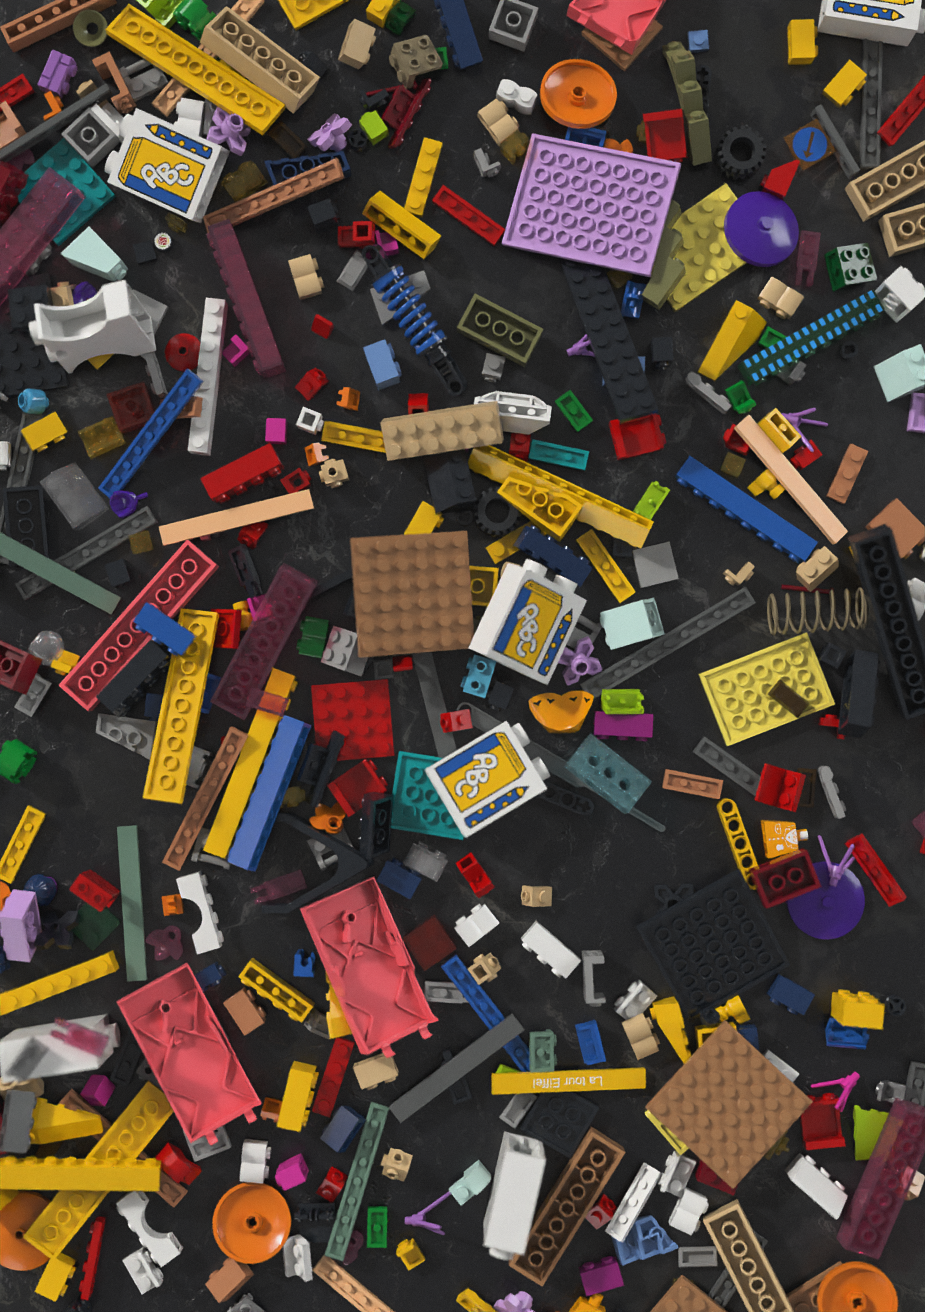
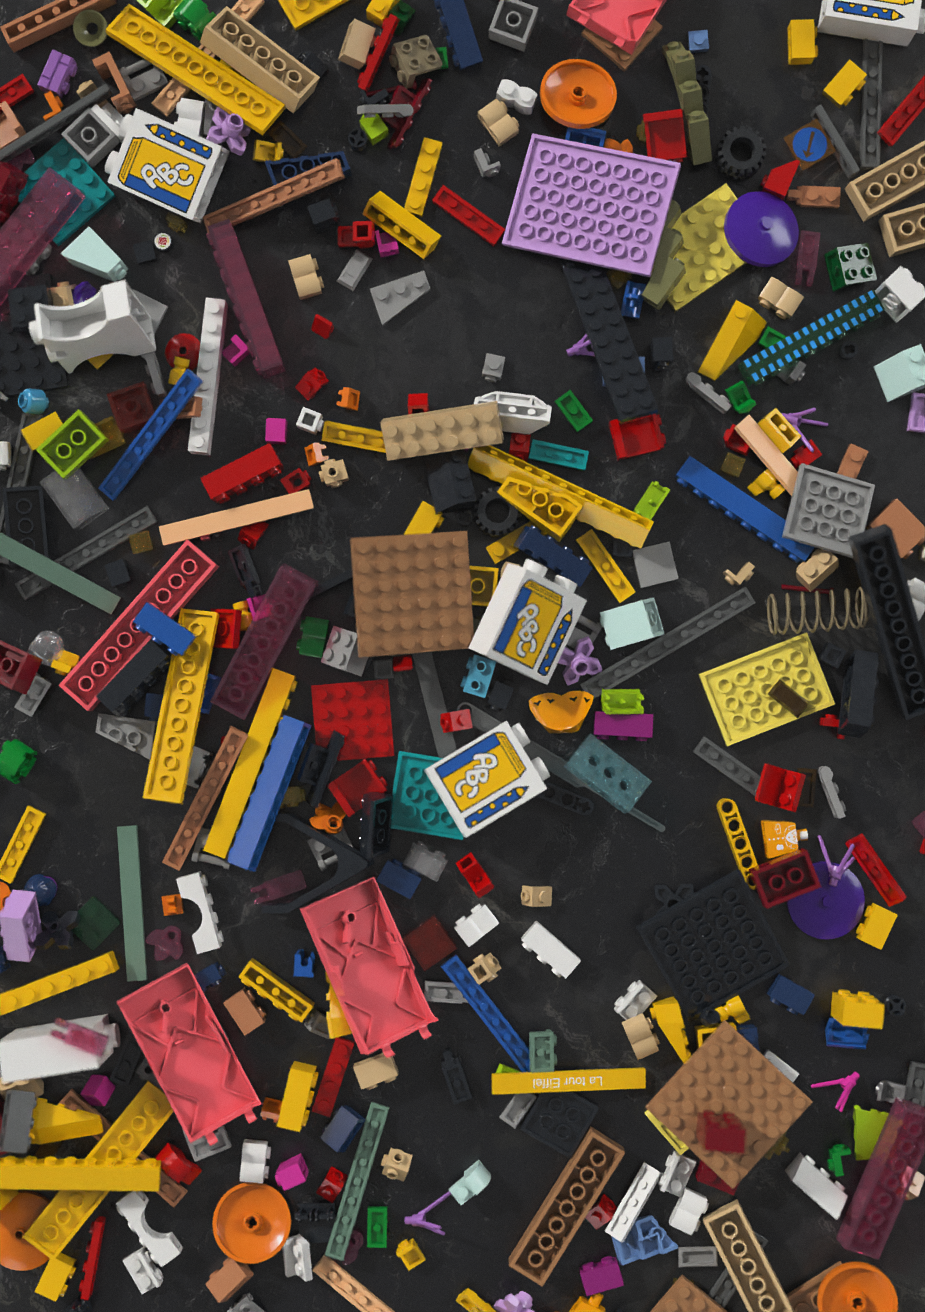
(27, 1060): light grey hinge -> none
(72, 444): none -> lime brick
(95, 890): red panel -> none
(125, 502): dark purple piece -> none
(180, 367): none -> yellow piece
(244, 181): clear yellow bracket -> none
(267, 151): none -> yellow bracket
(267, 702): clear pink tile -> none
(331, 134): lavender plant -> none
(380, 359): medium blue brick -> none
(381, 44): none -> red plate
(386, 110): none -> light grey hinge
(425, 338): piece -> none
(456, 1068): dark grey tile -> none
(499, 330): olive brick -> none
(513, 1195): white brick -> none
(514, 146): clear yellow brick -> none
(589, 958): light grey panel -> none
(590, 1042): blue hinge -> none
(692, 784): nougat plate -> none
(720, 1132): none -> dark red brick
(815, 196): none -> nougat hinge
(822, 1123): red panel -> none
(827, 509): none -> light grey plate
(834, 1162): none -> green bracket
(876, 925): none -> yellow brick

